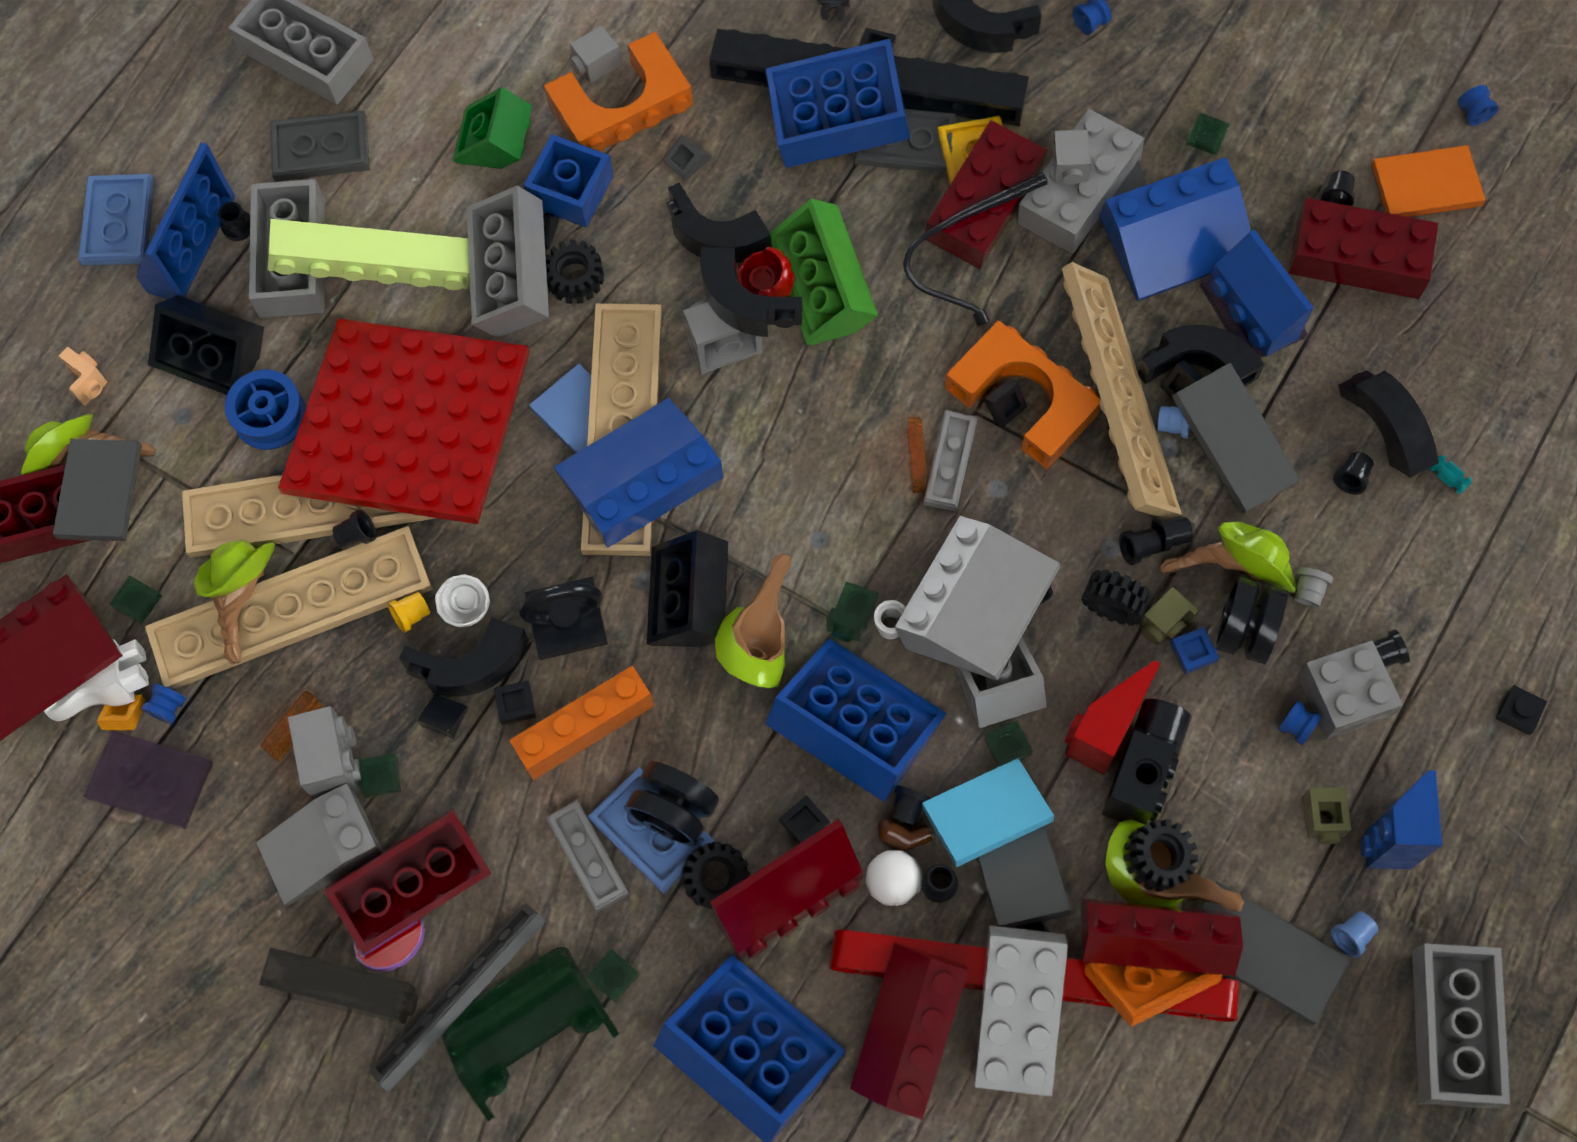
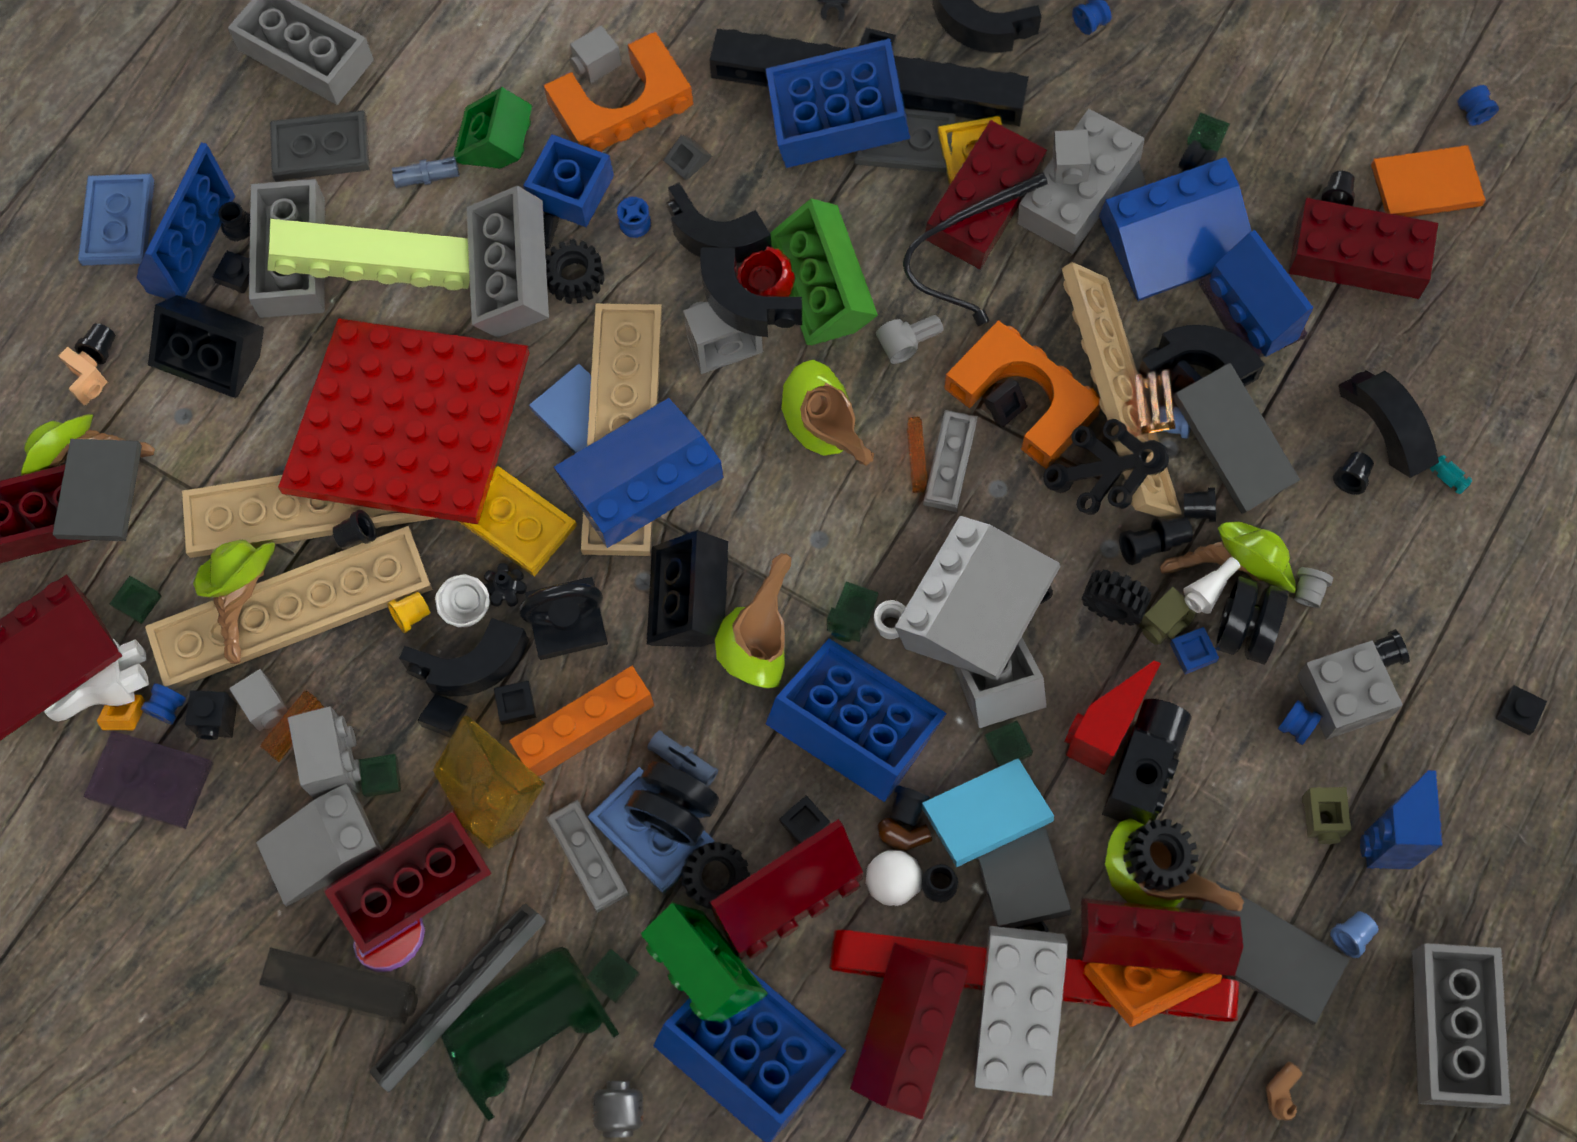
(96, 343): none -> black piece
(211, 714): none -> black brick
(233, 272): none -> black plate
(259, 700): none -> light grey brick
(265, 409): blue wheel -> none
(425, 172): none -> sand blue pin
(486, 783): none -> clear yellow slope
(504, 585): none -> black plant
(521, 523): none -> yellow tile
(618, 1109): none -> flat silver head
(630, 209): none -> blue wheel
(682, 758): none -> sand blue pin
(702, 963): none -> green slope
(814, 389): none -> hat
(902, 339): none -> light grey axle
(1109, 468): none -> black plant
(1152, 382): none -> clear orange tile
(1196, 156): none -> black wheel
(1200, 505): none -> black piece
(1204, 593): none -> white cone
(1279, 1094): none -> medium nougat arm

